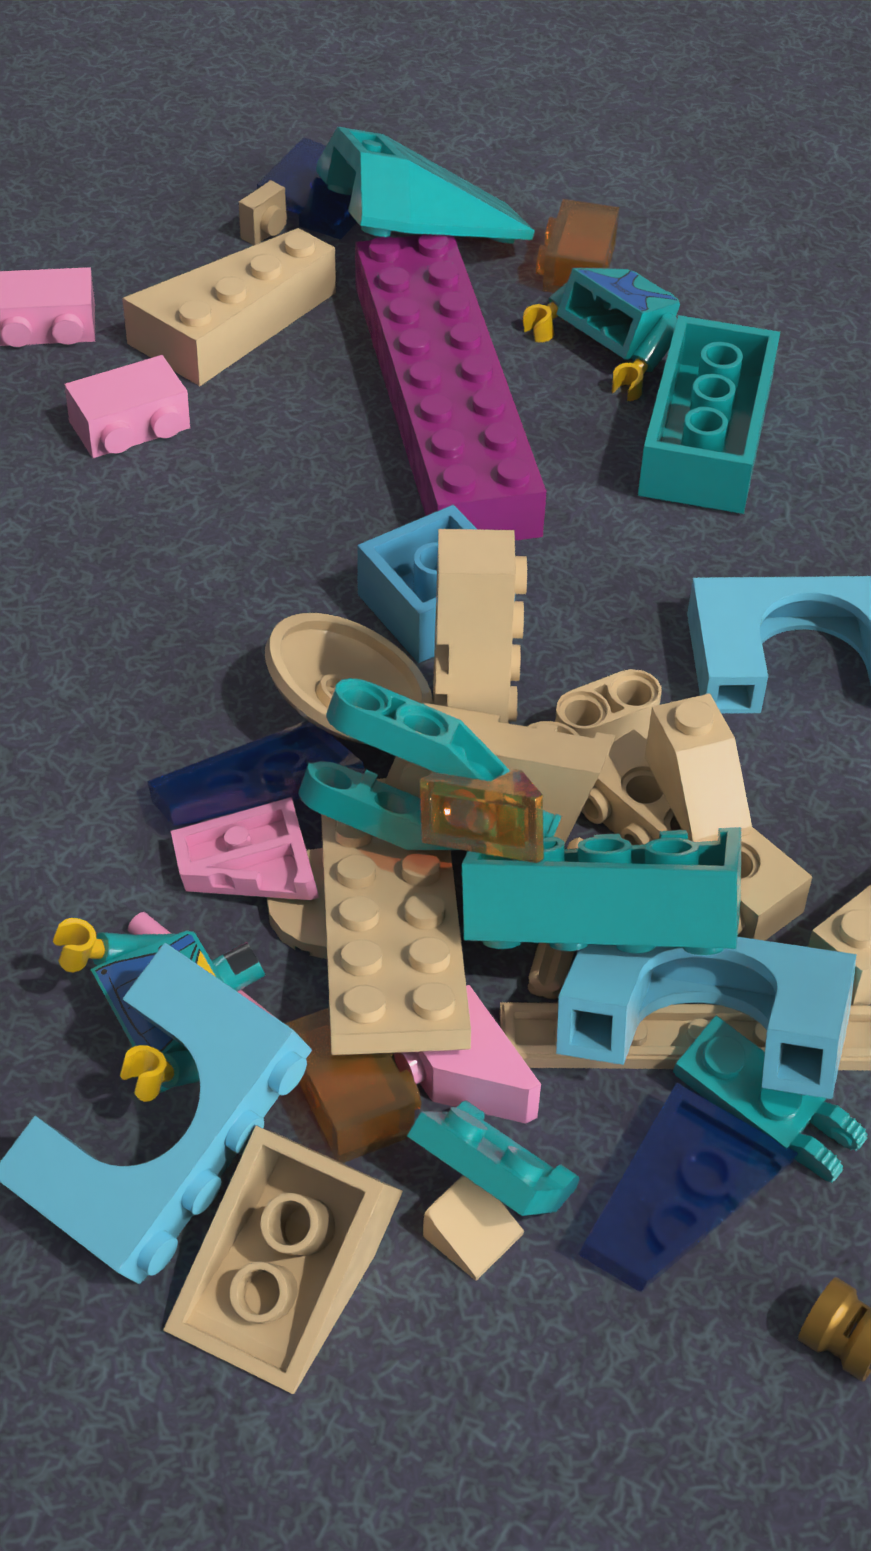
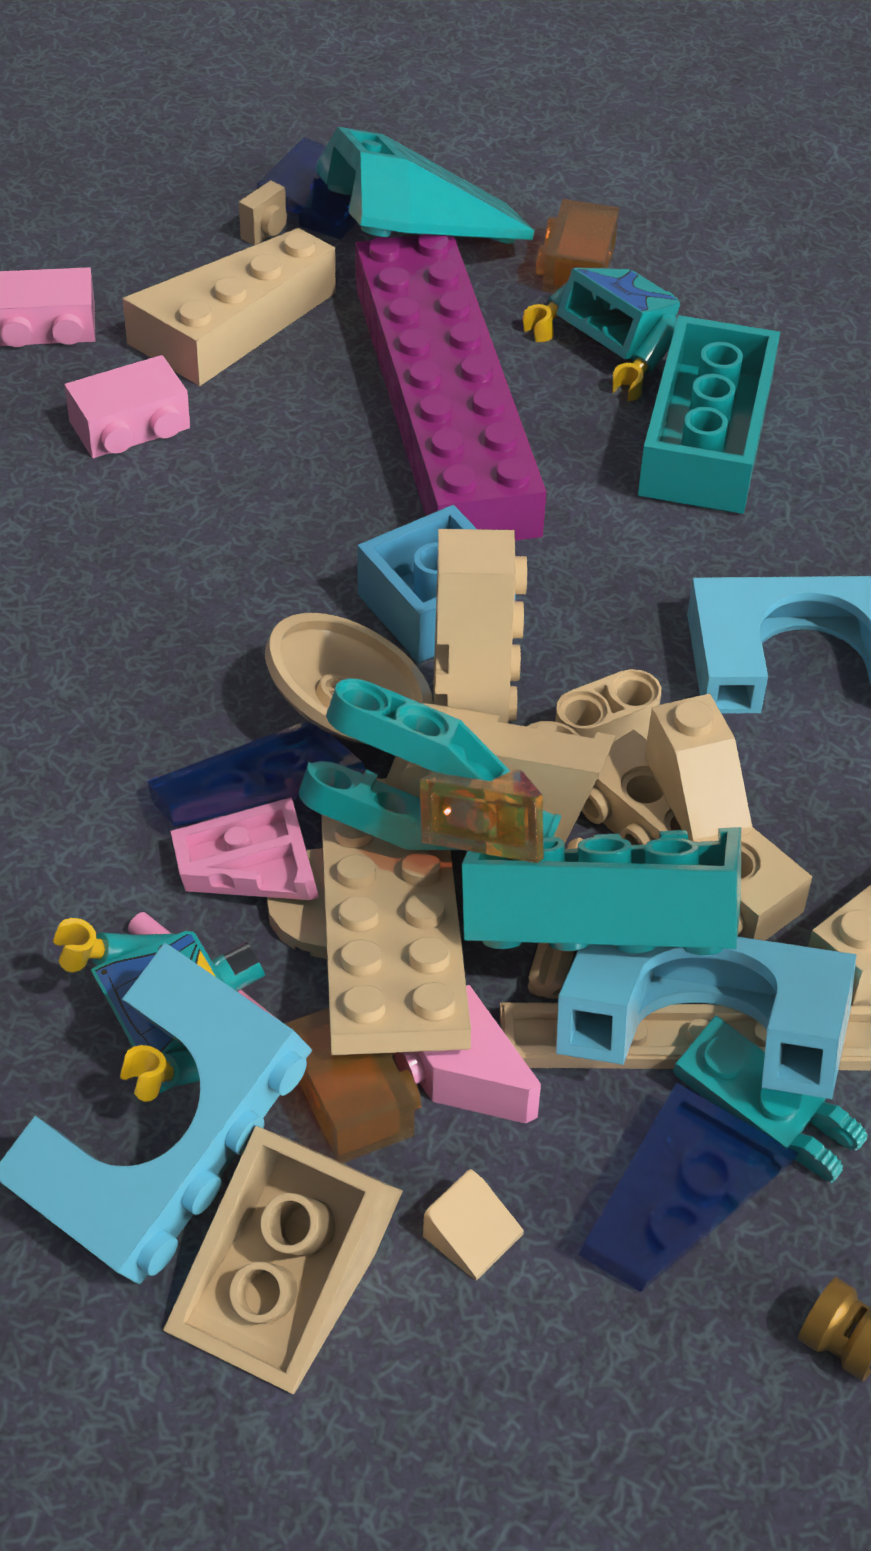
(493, 1160): teal plate -> none

